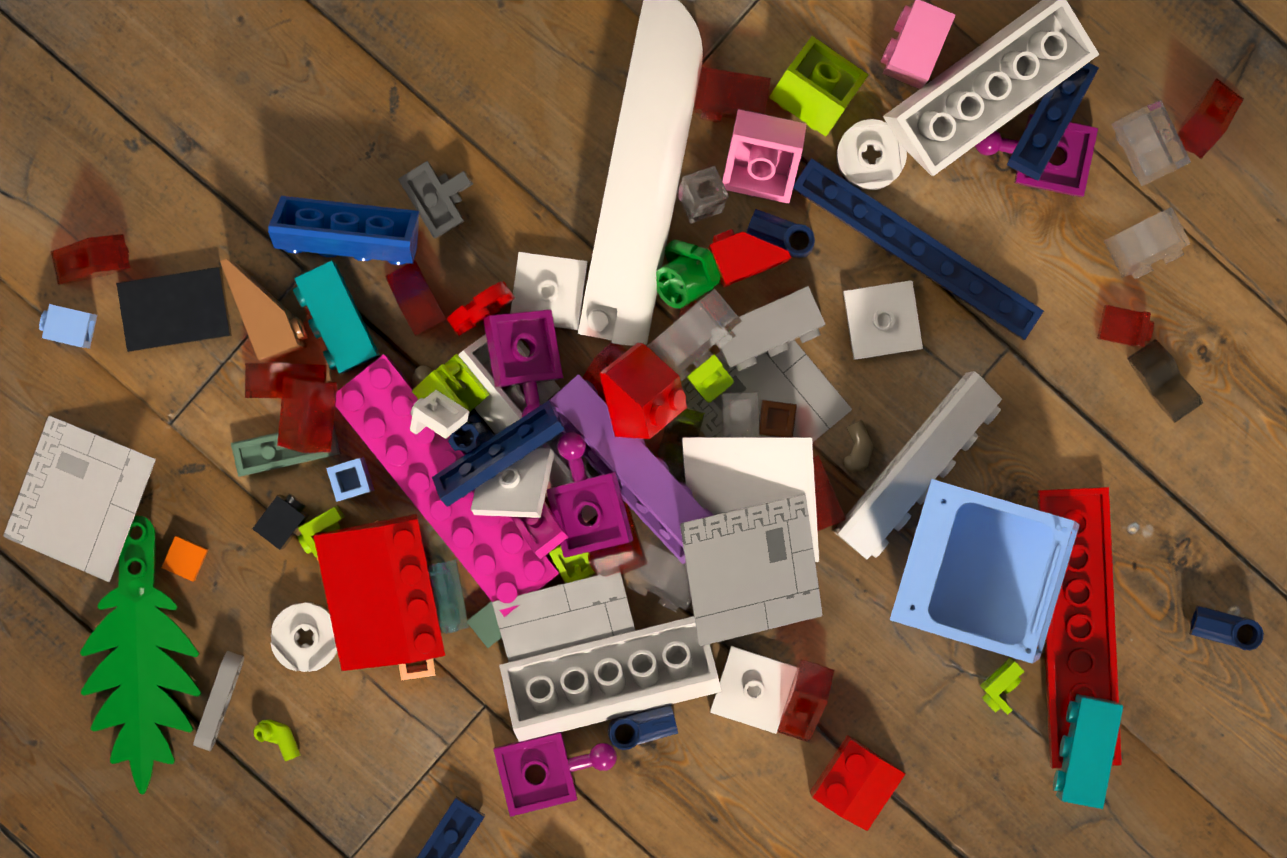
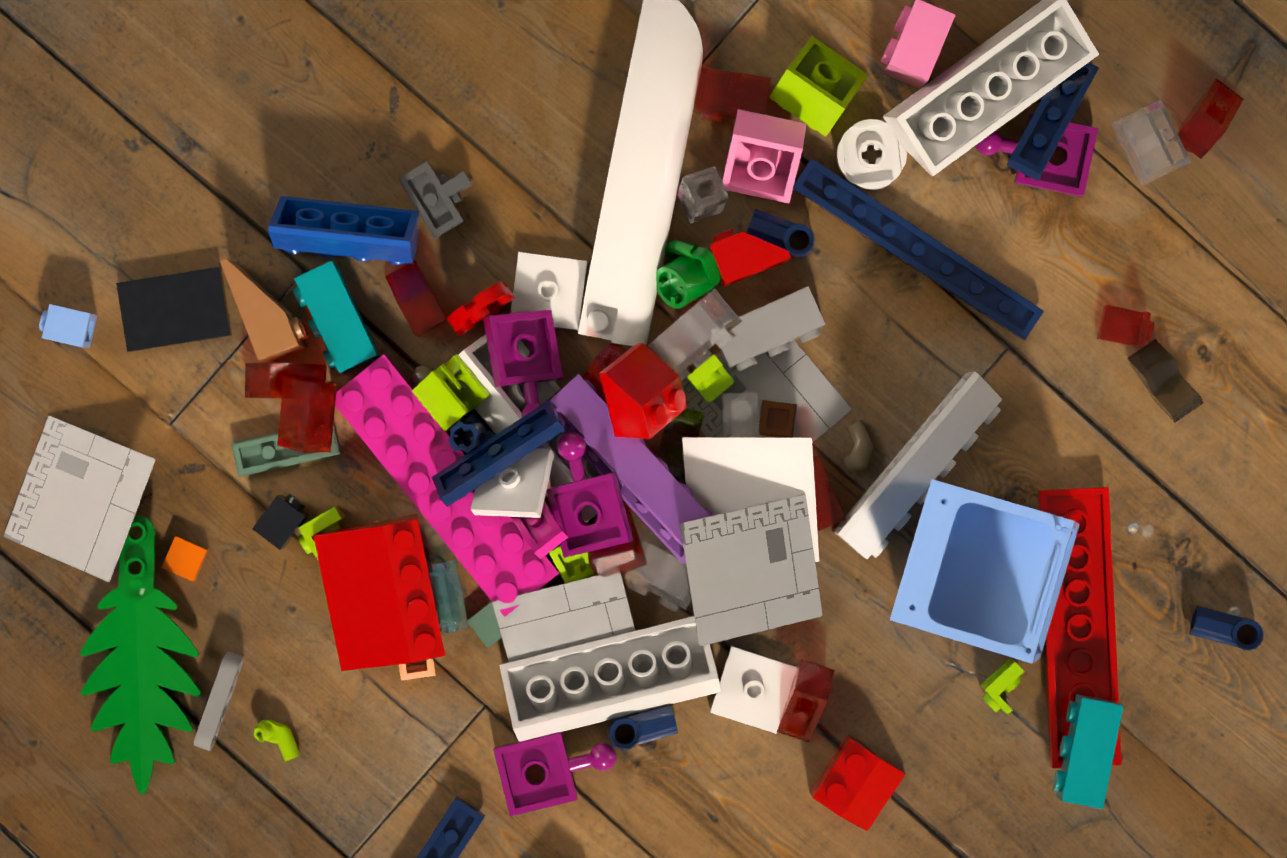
(90, 258): clear red slope -> none
(285, 637): white plate -> none
(350, 479): light blue brick -> none
(438, 414): white bracket -> none
(882, 320): white plate -> none
(1147, 242): clear brick -> none

